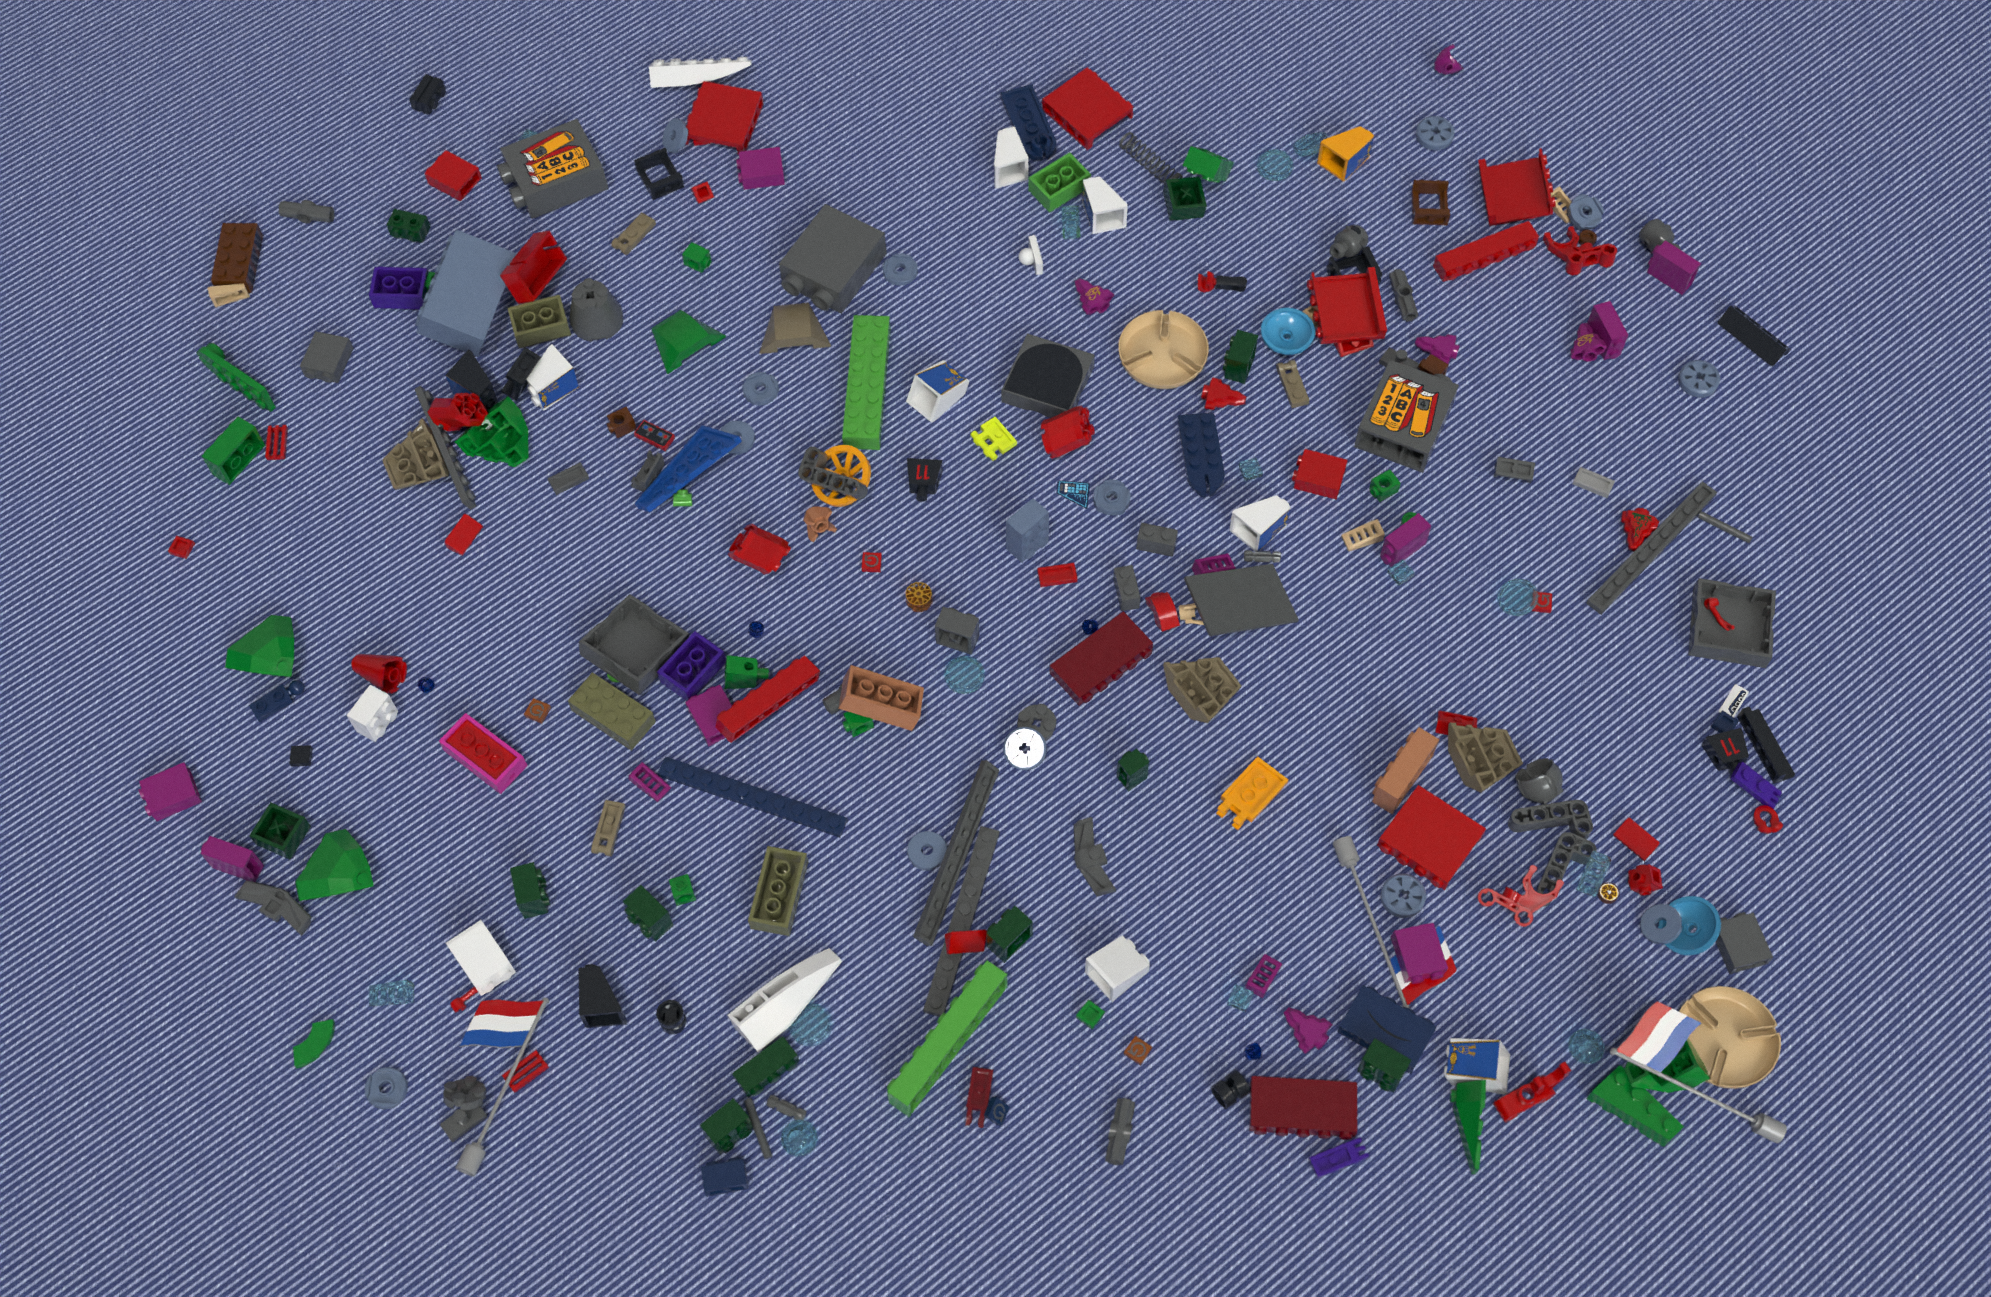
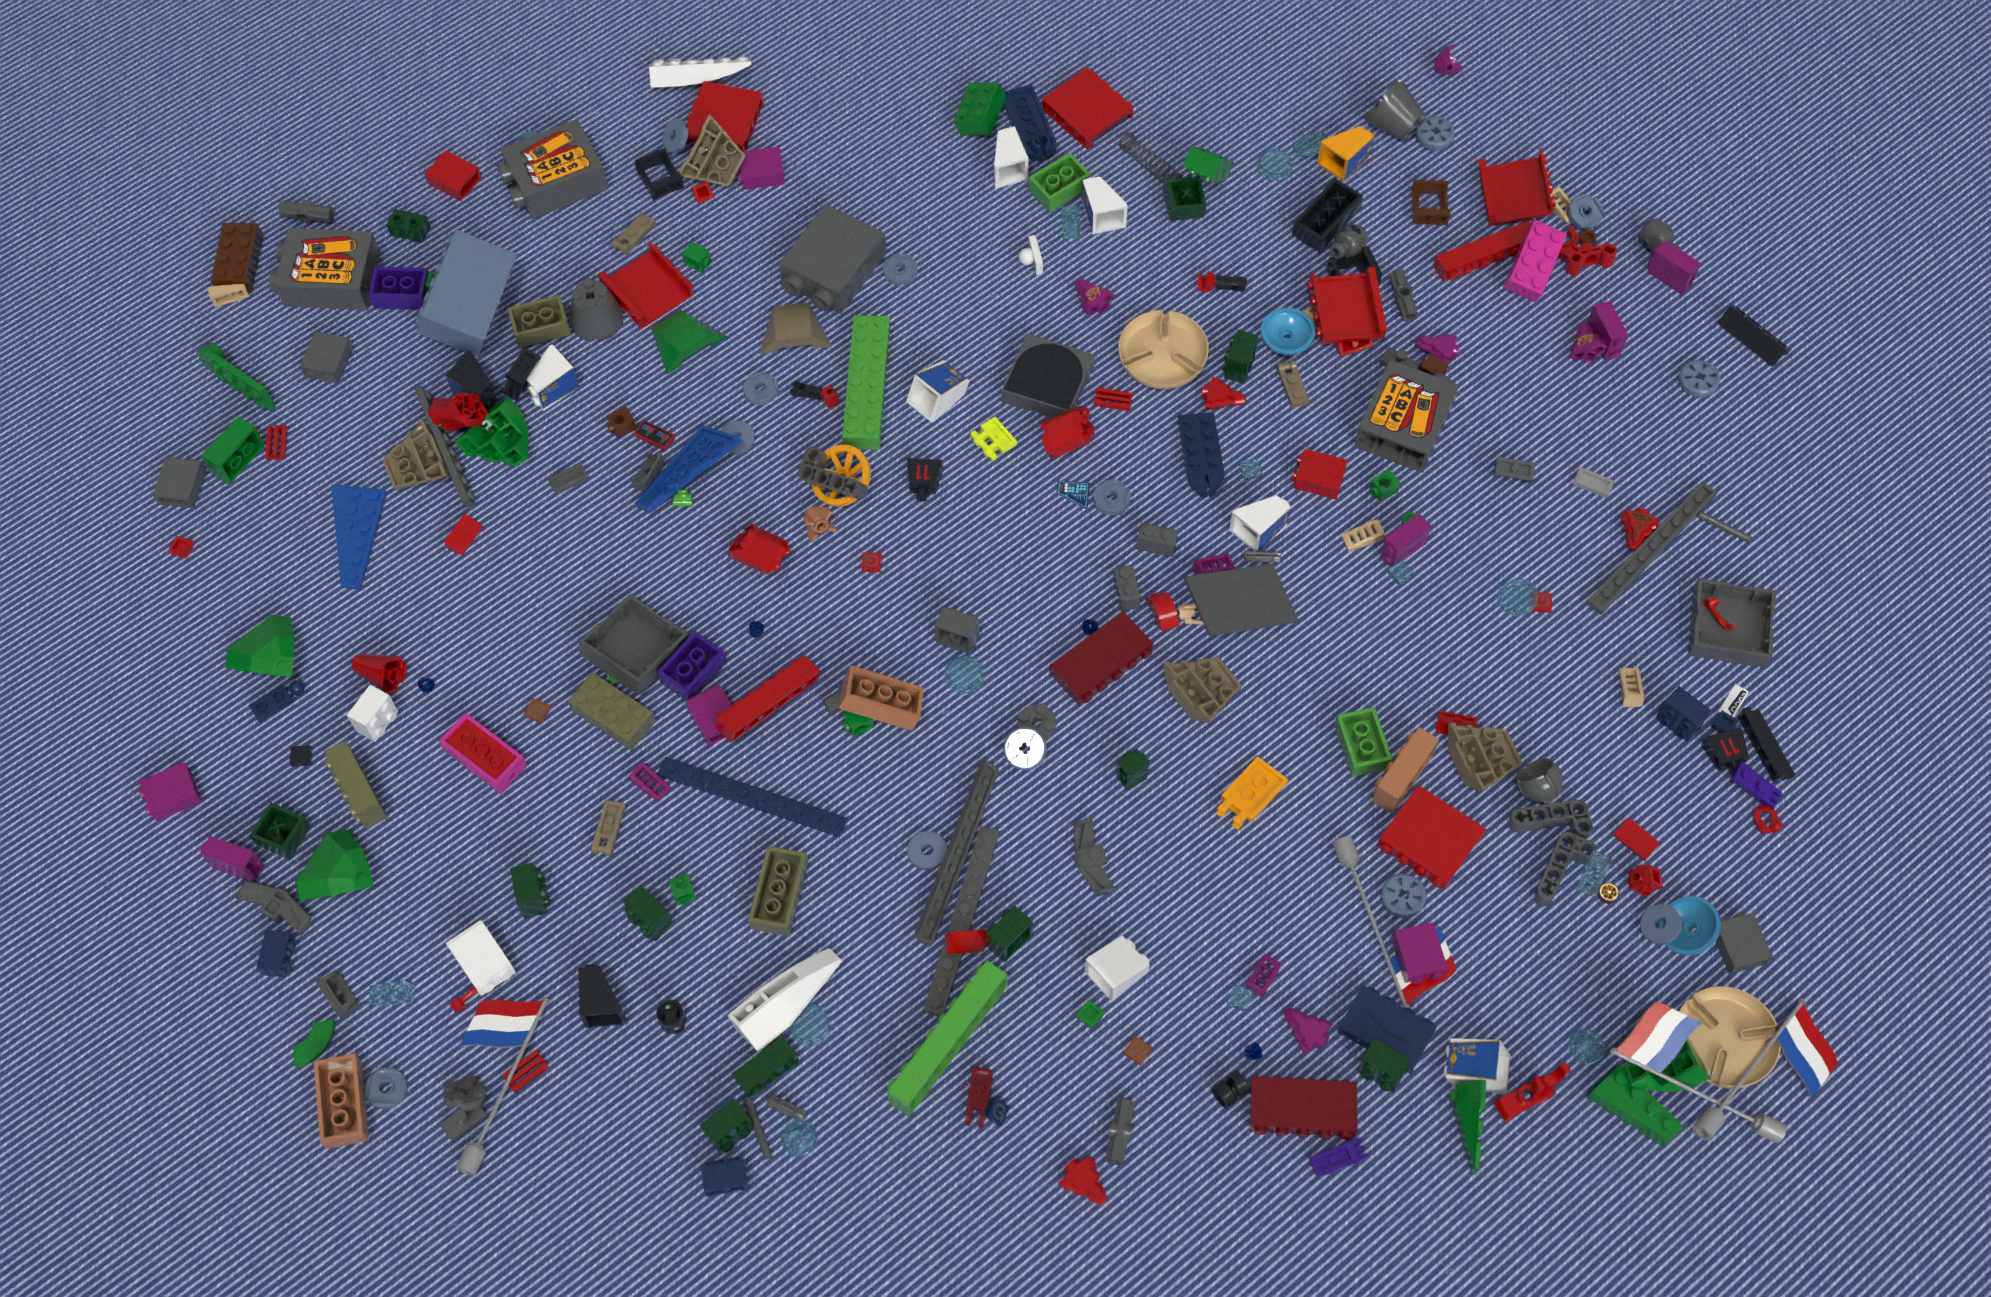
(179, 482): none -> dark grey brick
(276, 953): none -> dark blue brick
(325, 268): none -> dark grey brick
(338, 994): none -> dark grey hinge
(341, 1101): none -> nougat brick
(354, 785): none -> olive brick
(356, 524): none -> blue wing
(427, 94): black brick -> none
(533, 267): red piece -> none
(648, 287): none -> red panel
(714, 156): none -> dark tan wedge
(742, 672): green torso -> none
(829, 397): none -> piece
(919, 598): clear orange wheel -> none
(979, 108): none -> green brick
(1027, 530): sand blue brick -> none
(1057, 574): red tile -> none
(1083, 1180): none -> red rock
(1113, 396): none -> red tile
(1327, 215): none -> black brick
(1363, 741): none -> bright green brick
(1396, 112): none -> dark grey cone
(1517, 902): piece -> none
(1534, 260): none -> dark pink brick
(1631, 694): none -> tan slope
(1683, 714): none -> dark blue brick
(1804, 1050): none -> flag

